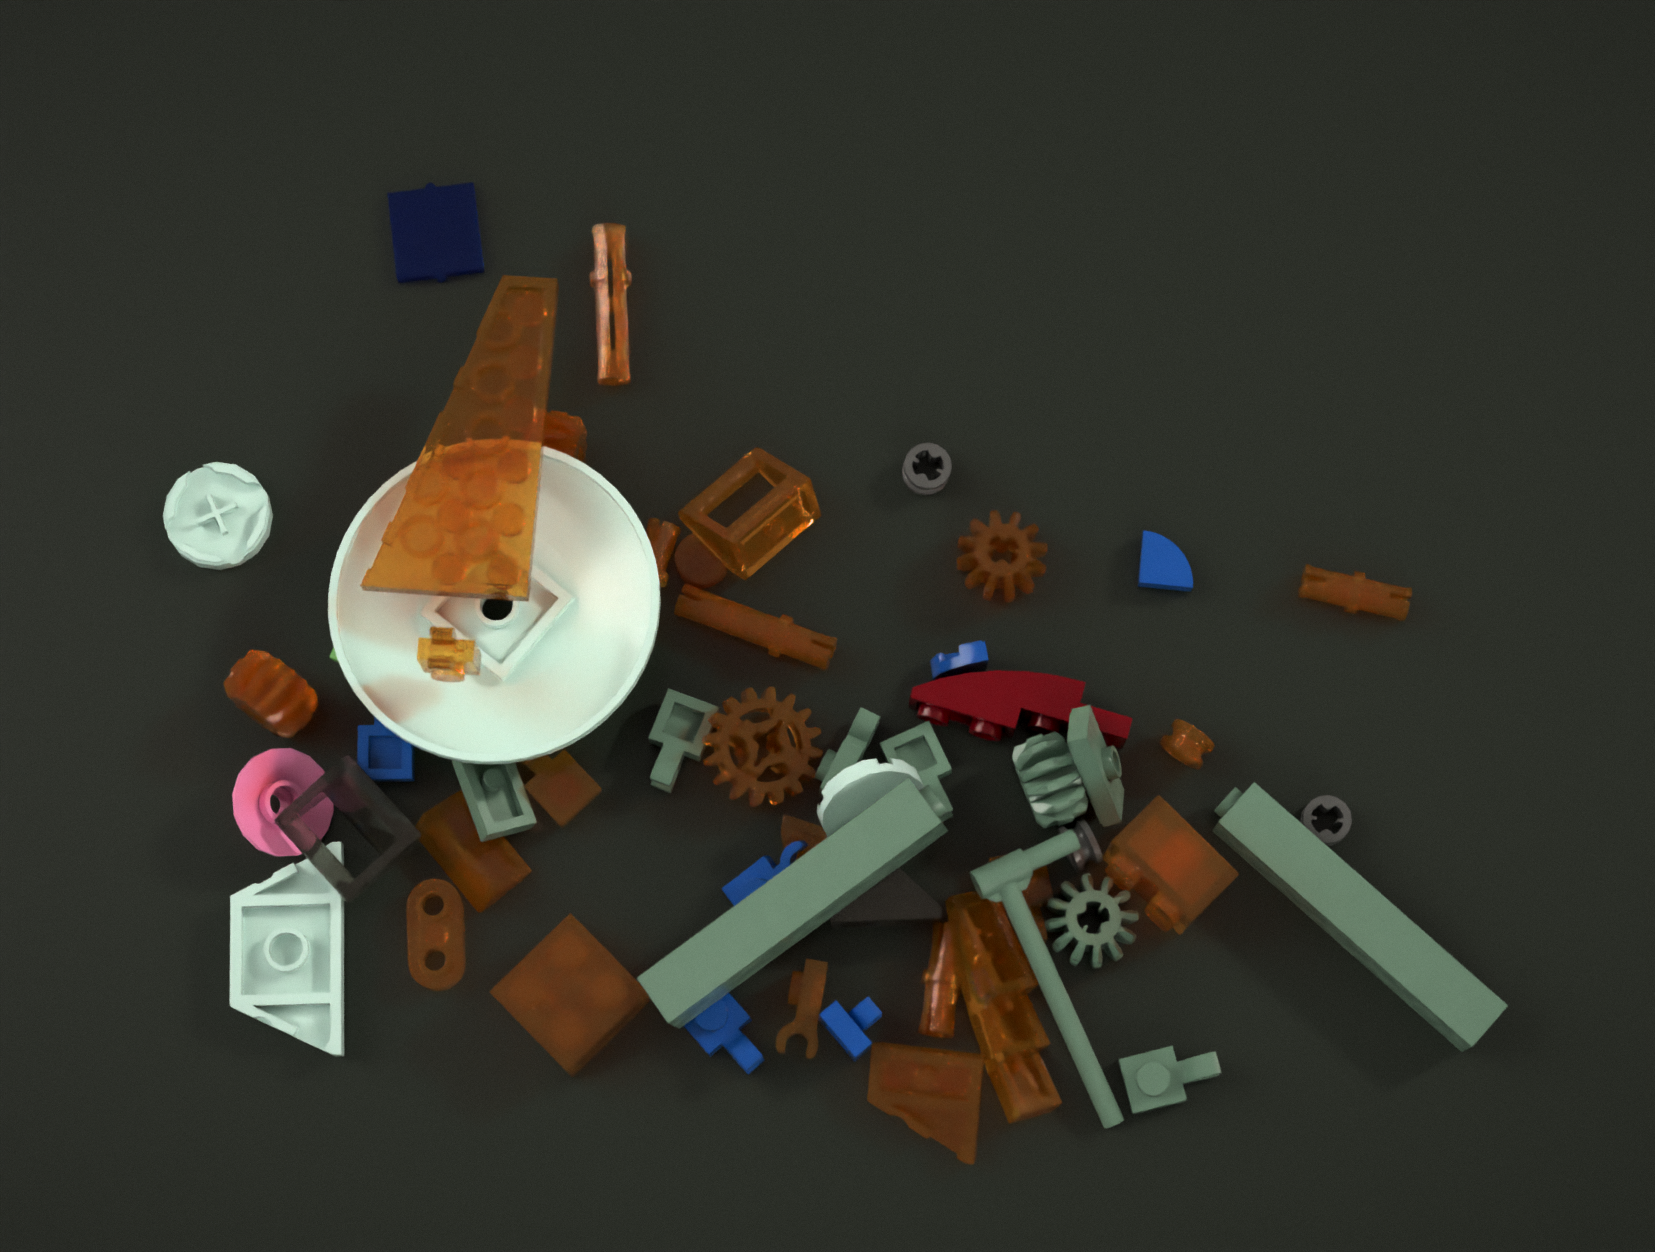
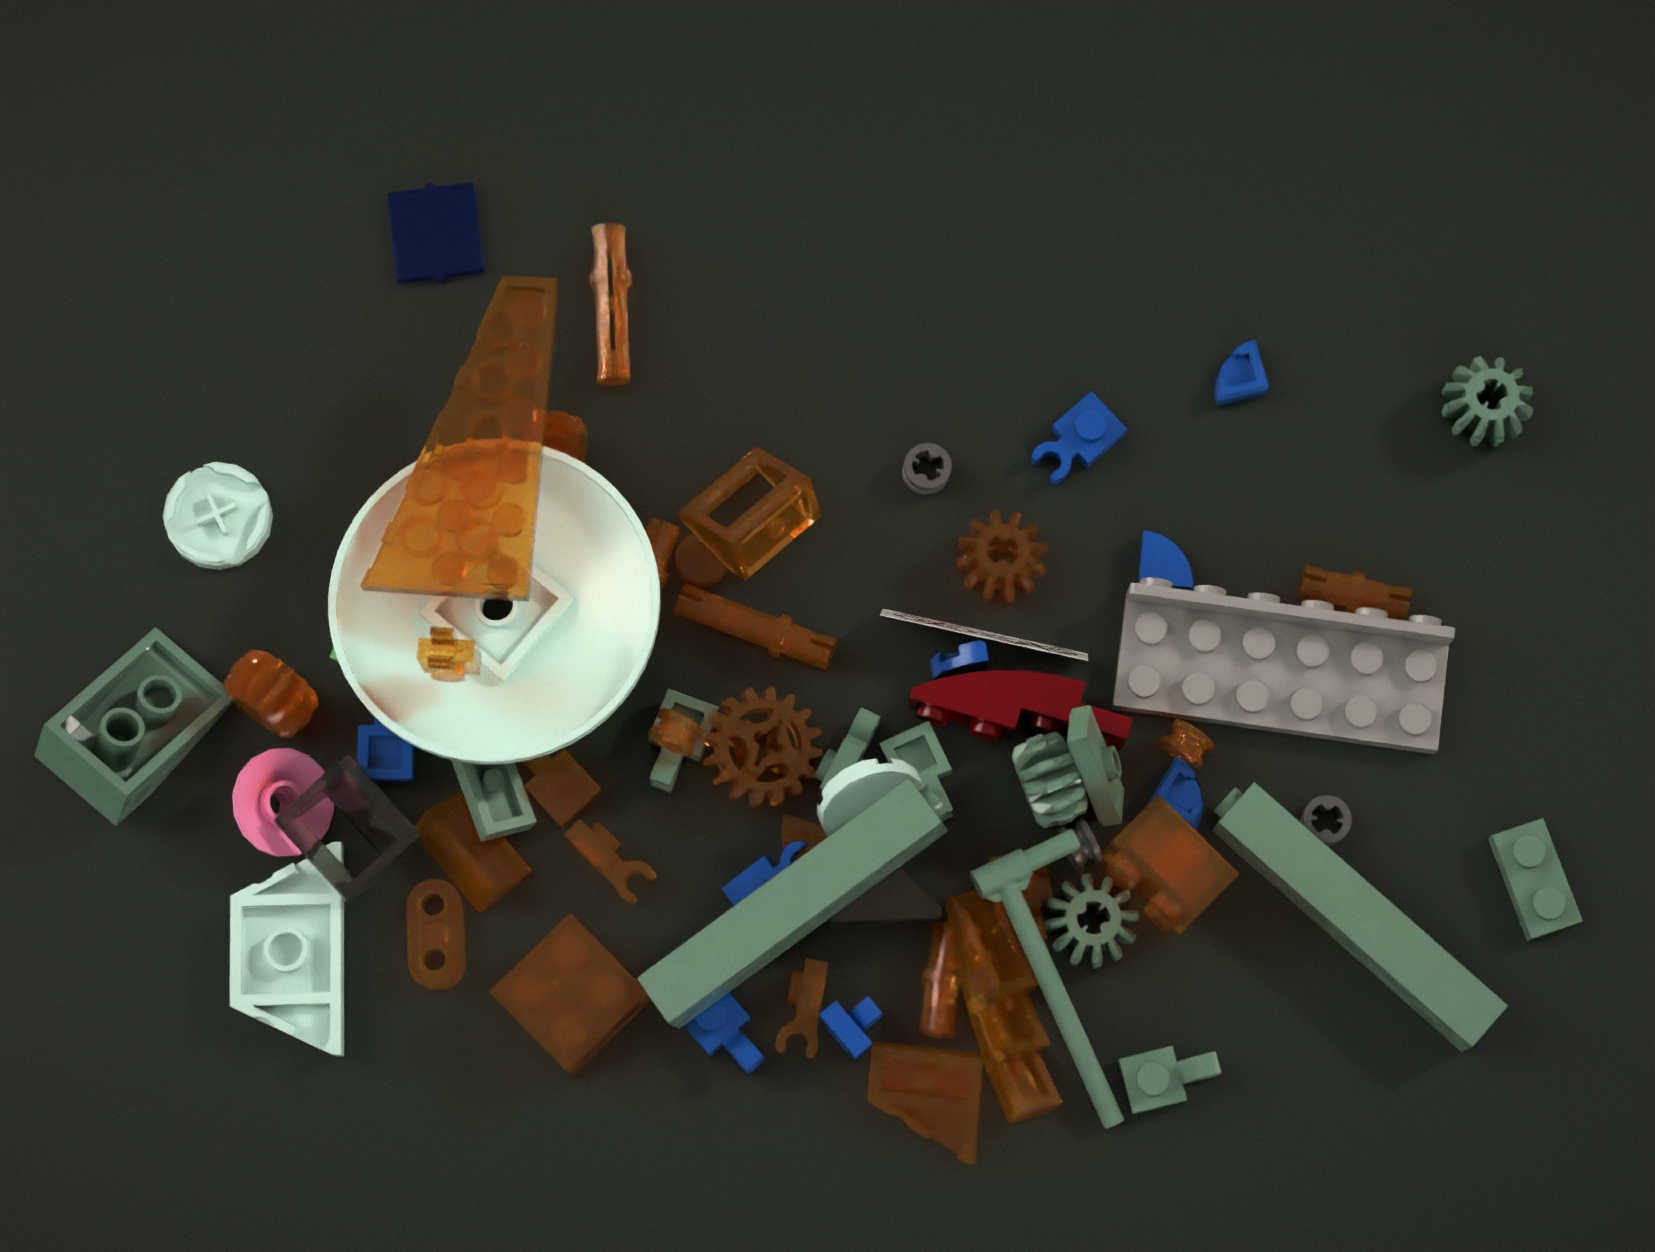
(132, 726): none -> sand green slope
(599, 849): none -> clear orange plate
(675, 732): none -> clear orange bush
(984, 634): none -> white sticker
(1083, 434): none -> blue plate
(1181, 792): none -> blue tile
(1241, 375): none -> blue tile
(1282, 666): none -> light grey bracket
(1496, 384): none -> sand green gear
(1535, 879): none -> sand green plate

